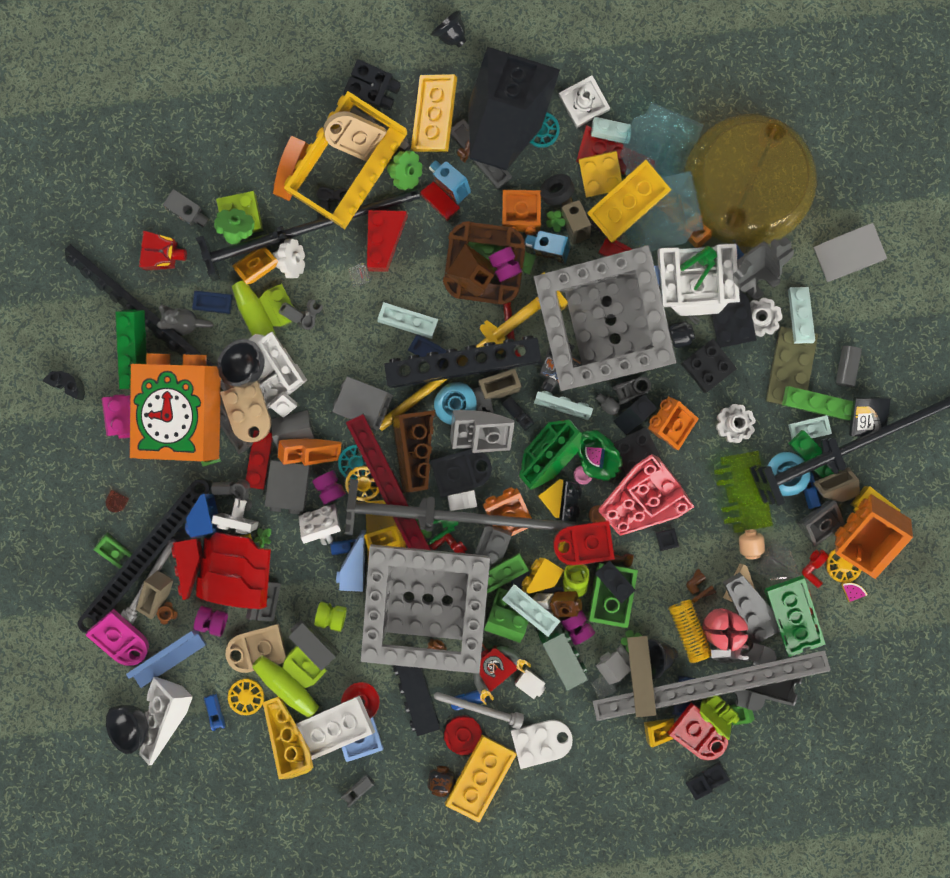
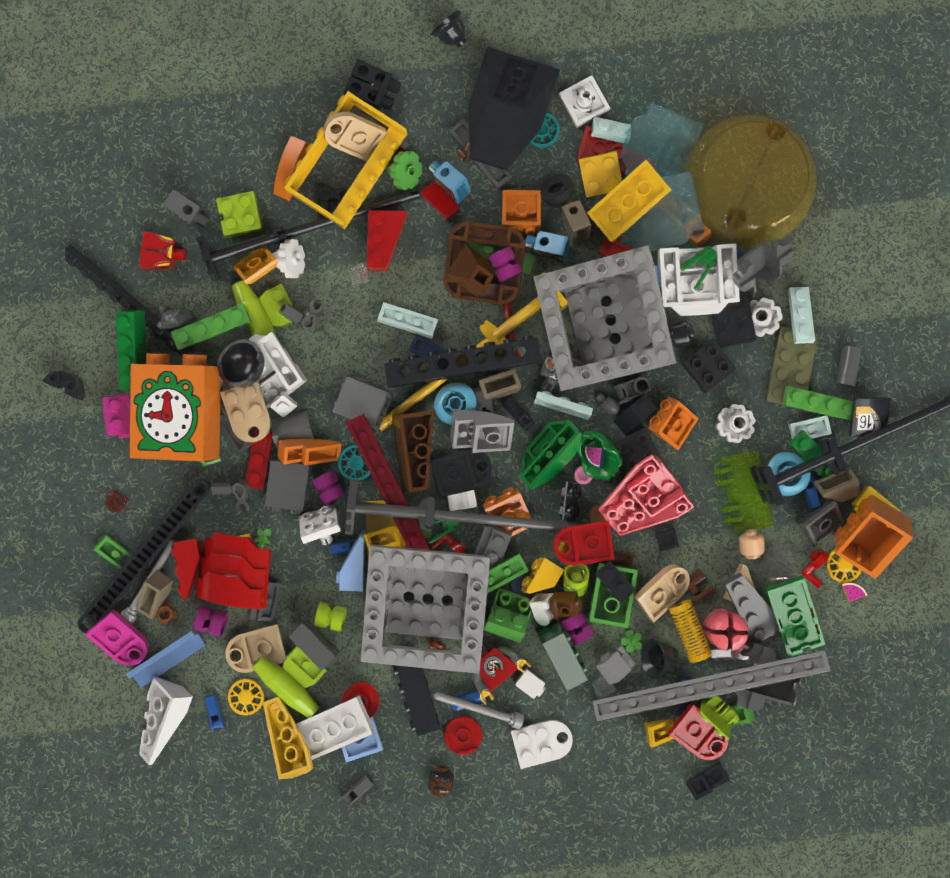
(126, 728): black cylinder -> none
(200, 517): blue slope -> none
(210, 327): none -> bright green plate
(212, 302): dark blue tile -> none
(234, 225): bright green plant -> none
(235, 520): white plate -> none
(364, 483): yellow wheel -> none
(434, 113): yellow plate -> none
(480, 778): yellow plate -> none
(531, 610): light aqua plate -> none
(552, 497): yellow slope -> none
(555, 220): bright green plant -> none
(641, 676): dark tan slope -> none
(662, 591): none -> tan plate
(850, 252): light grey slope -> none

